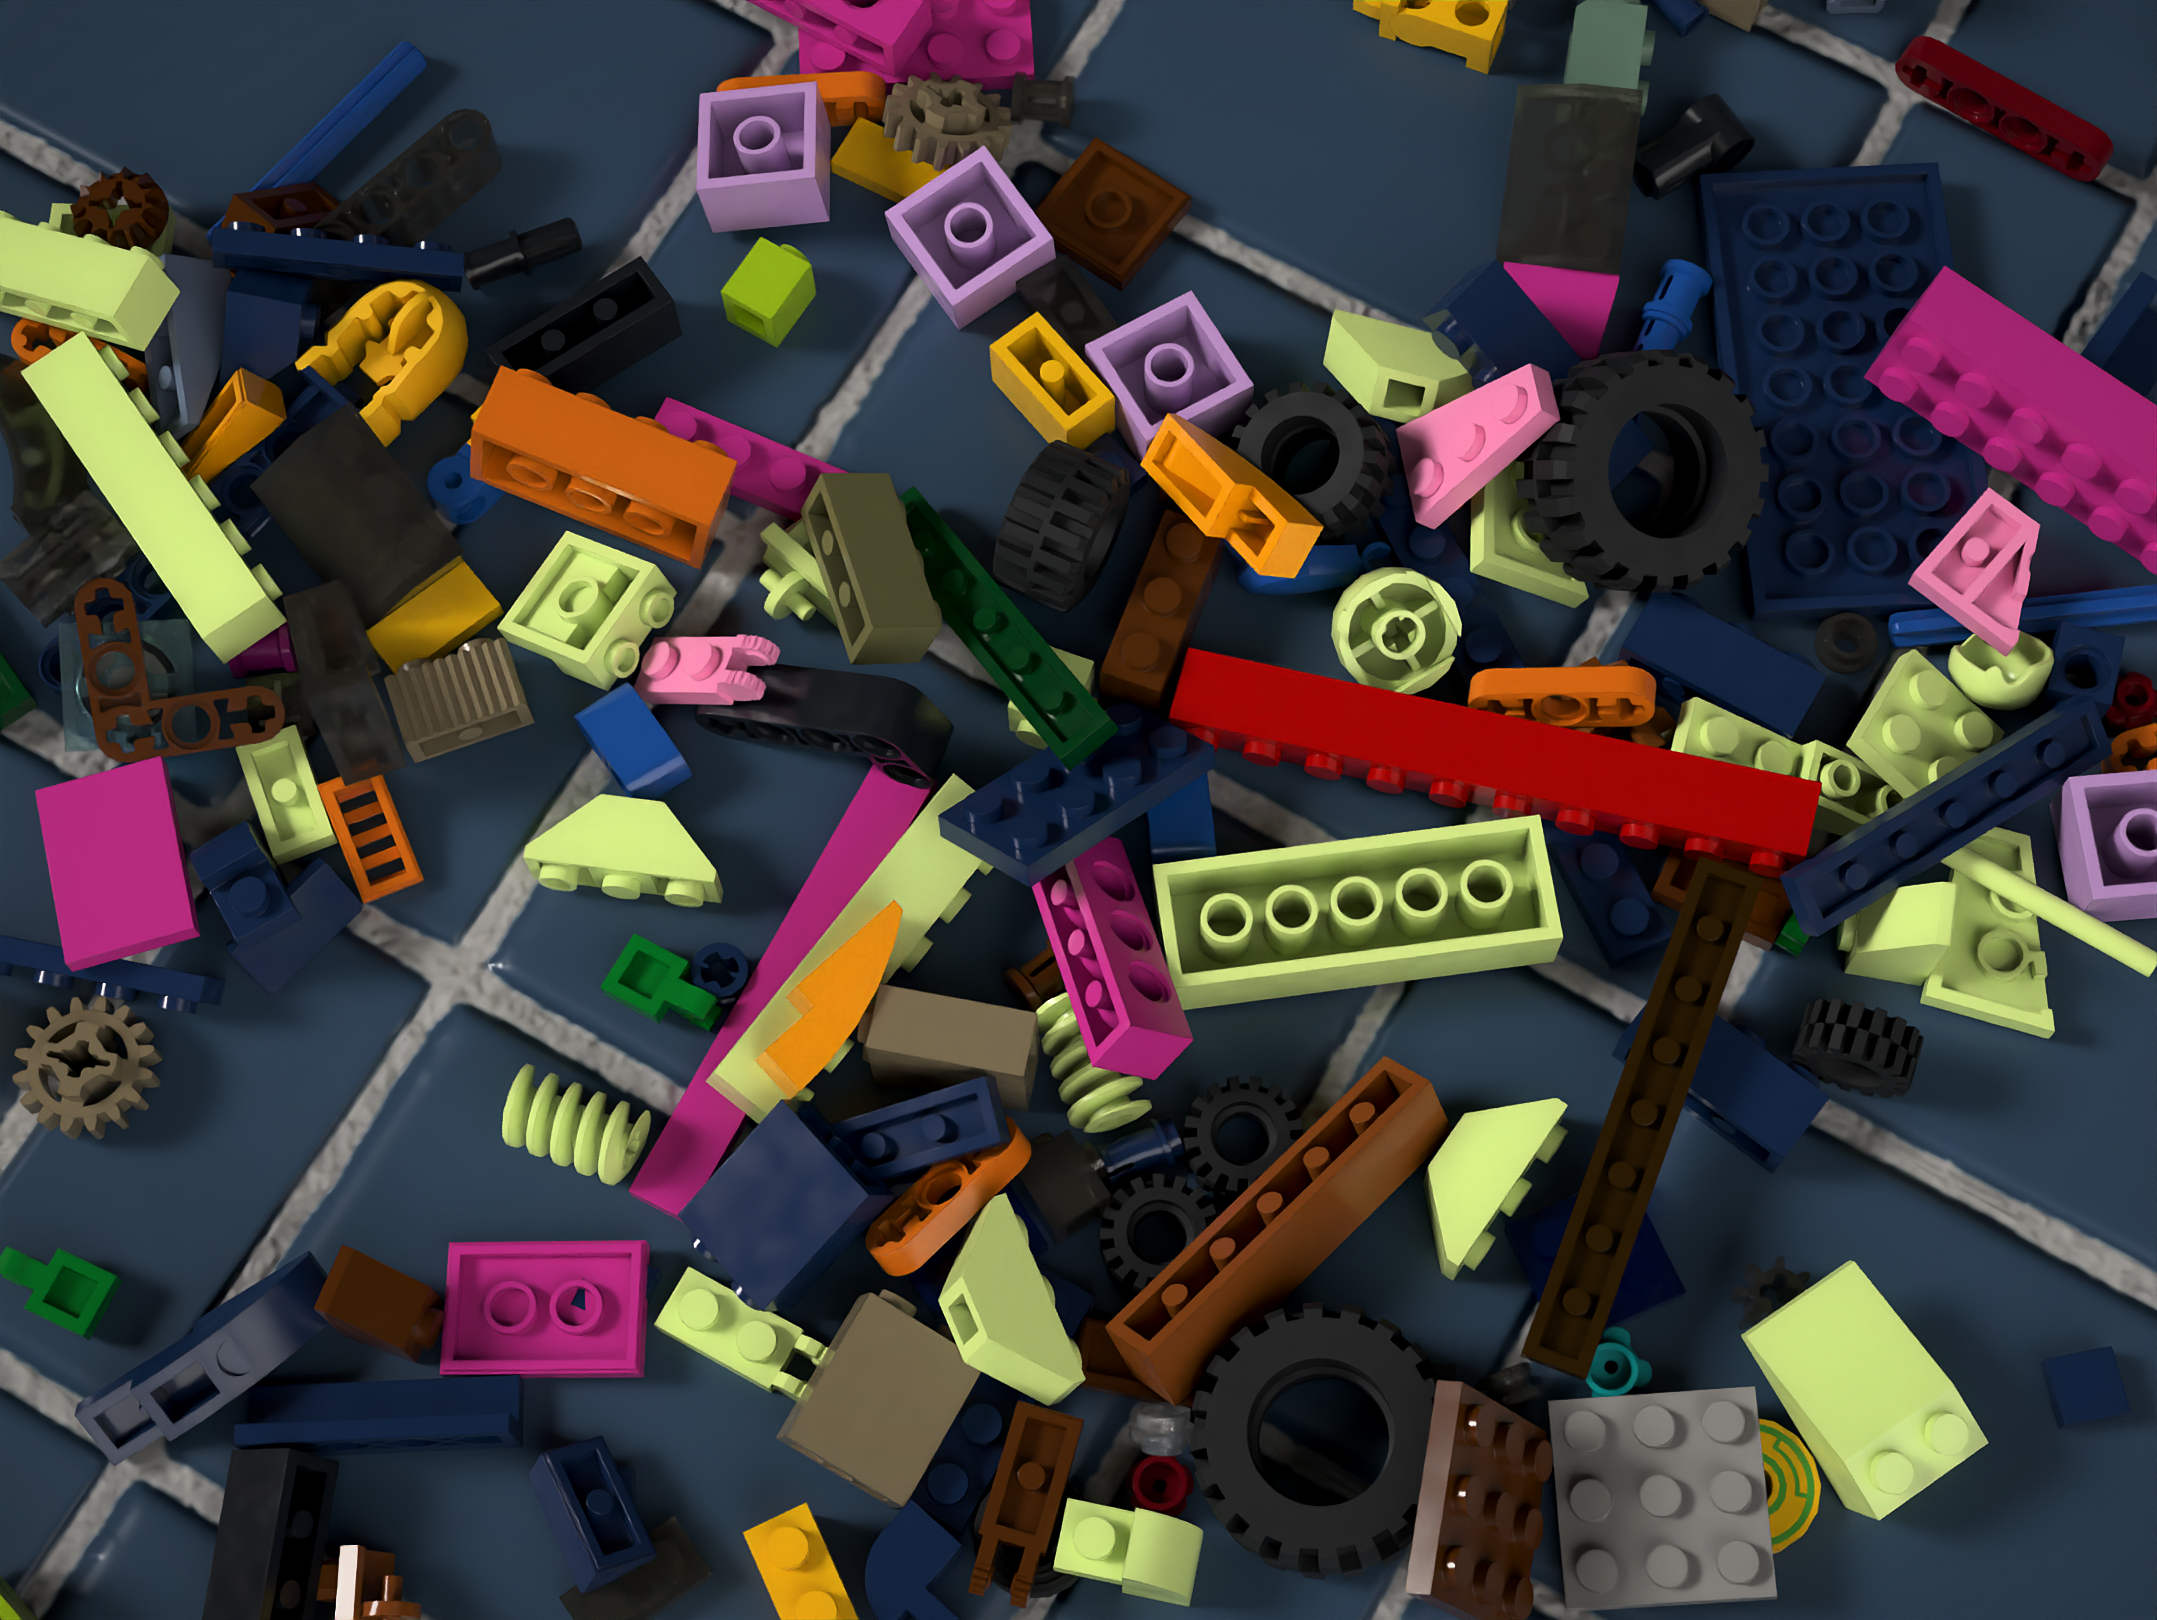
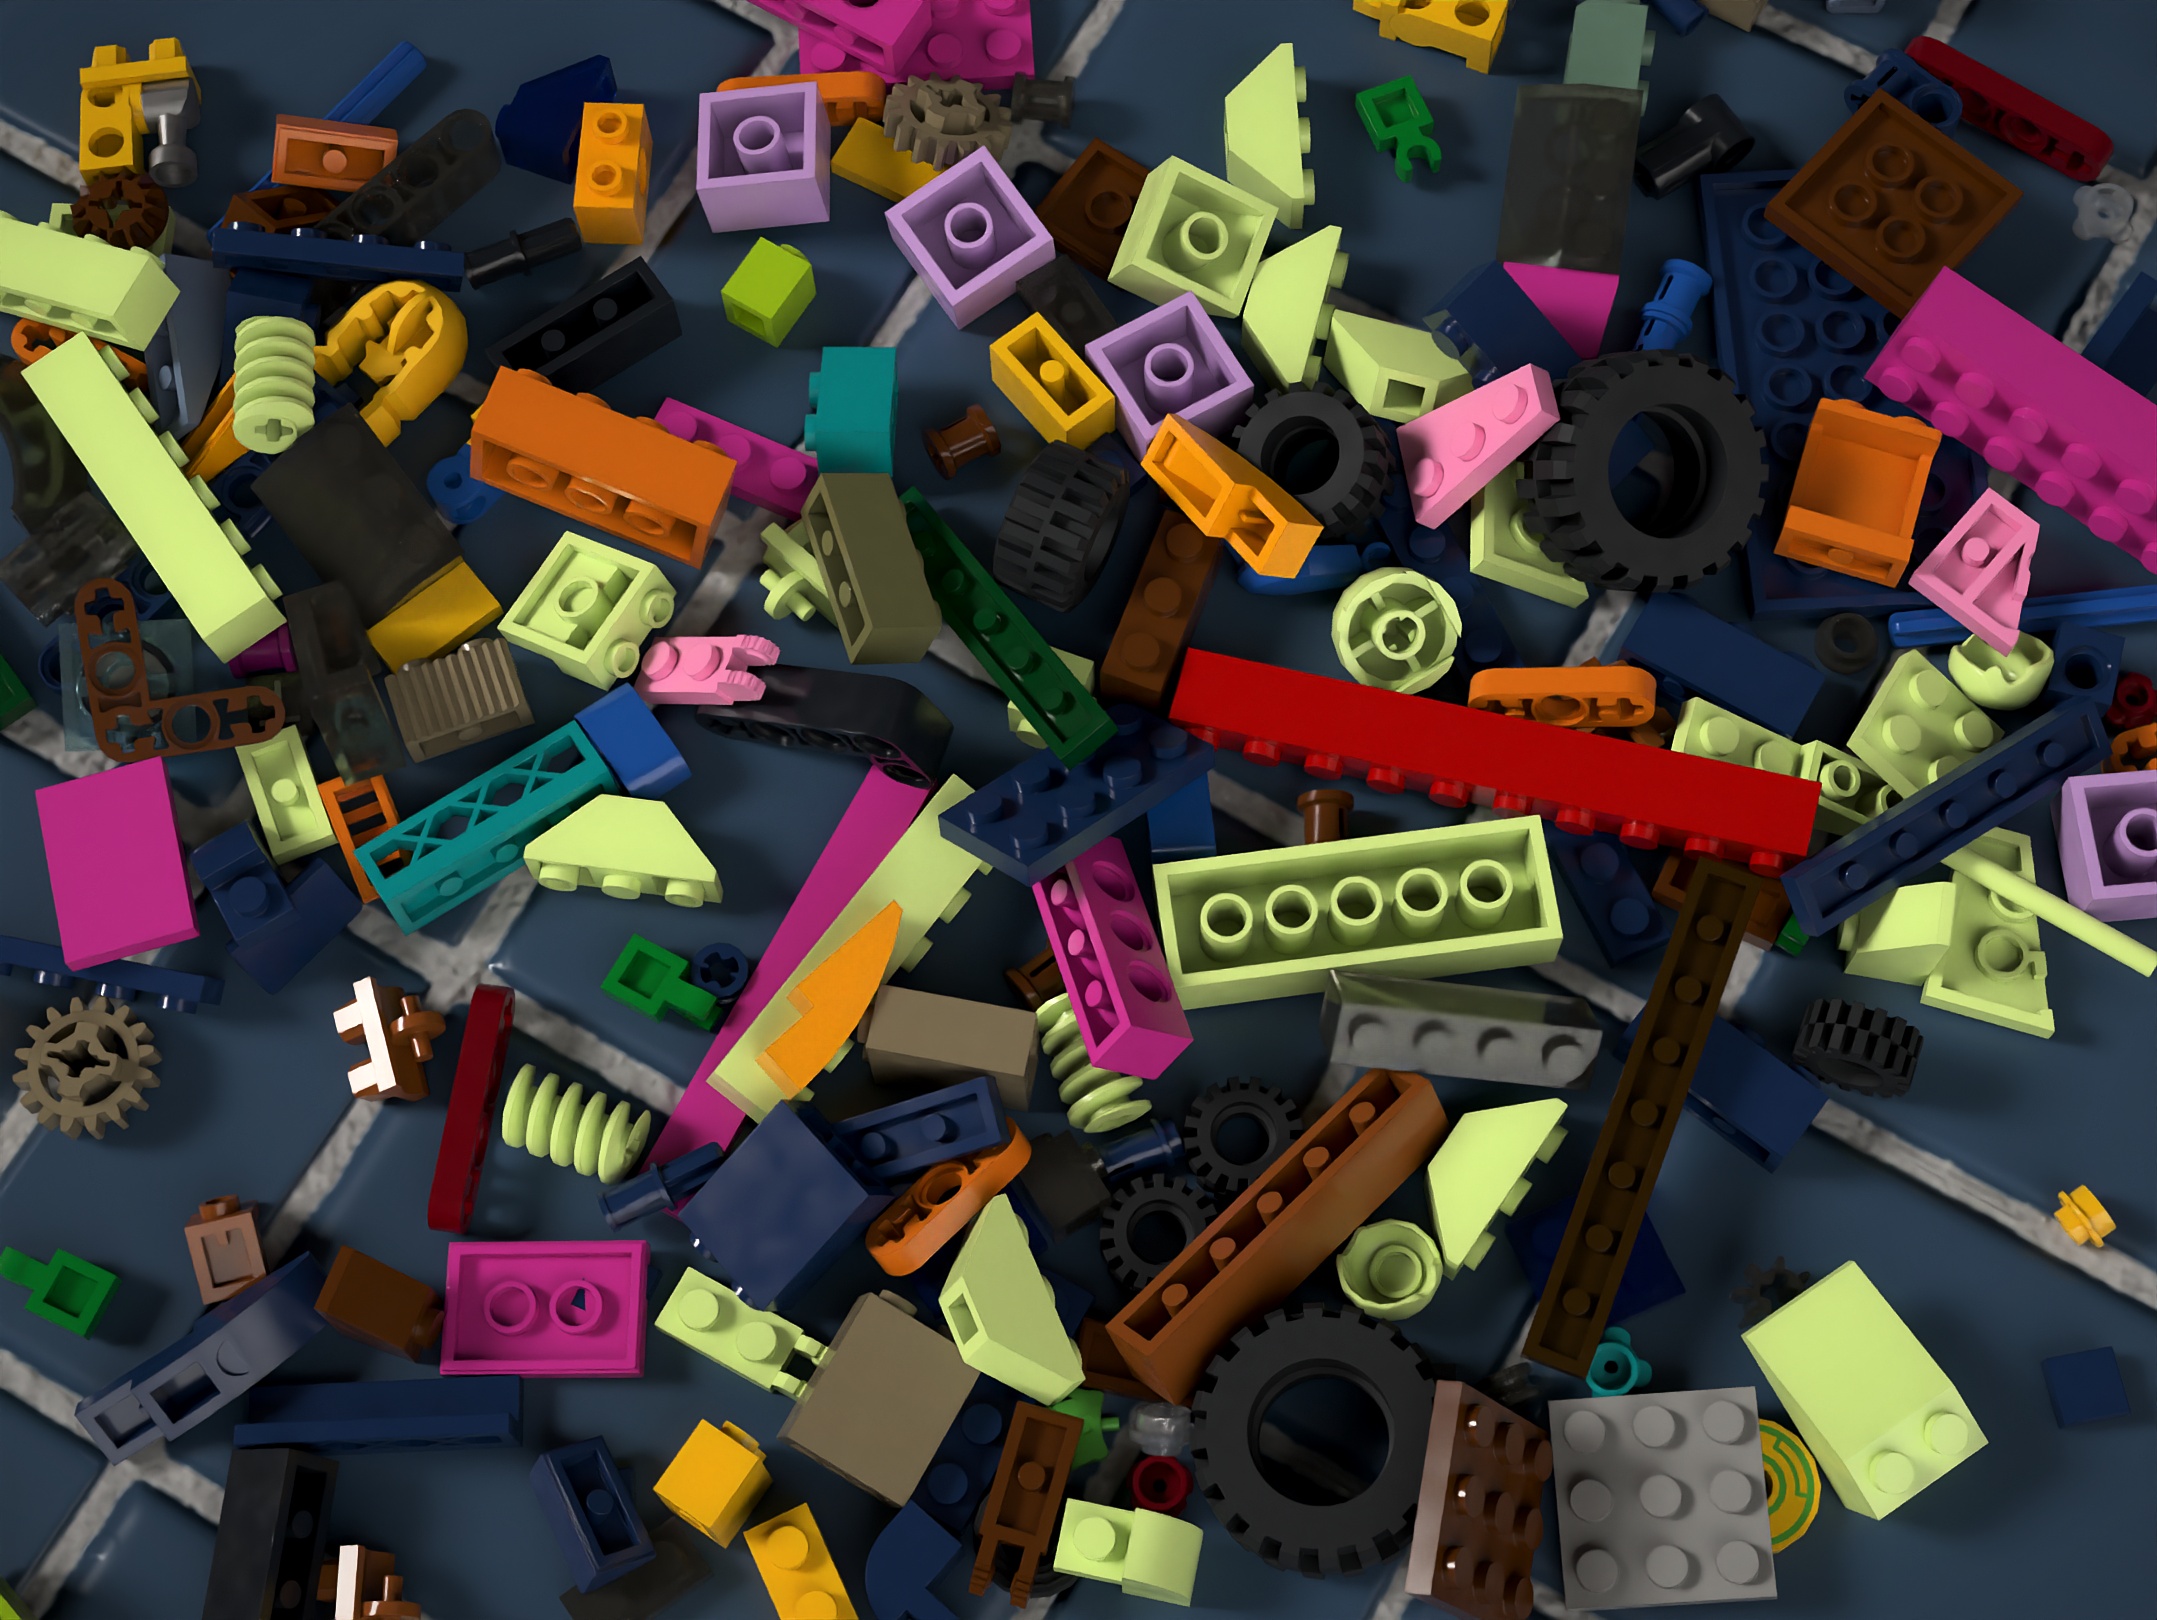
(136, 99): none -> yellow hips
(226, 1247): none -> dark orange bracket
(273, 382): none -> yellowish green piece
(329, 152): none -> orange slope
(396, 1038): none -> dark orange hips
(471, 1109): none -> dark red beam
(495, 840): none -> teal fence
(546, 116): none -> clear blue slope
(613, 173): none -> light orange brick
(660, 1186): none -> dark blue axle
(715, 1480): none -> yellow brick
(855, 410): none -> teal brick
(961, 442): none -> reddish brown bush
(1088, 1406): none -> bright green piece
(1193, 237): none -> yellowish green slope
(1268, 137): none -> yellowish green slope
(1291, 309): none -> yellowish green slope
(1325, 815): none -> reddish brown bush
(1390, 1269): none -> yellowish green hair
(1399, 120): none -> green plate
(1459, 1030): none -> clear smoke brick
(1858, 491): none -> orange panel
(1892, 203): none -> reddish brown plate
(1911, 87): none -> dark blue piece
(2083, 1217): none -> yellow plate
(2110, 200): none -> clear plate

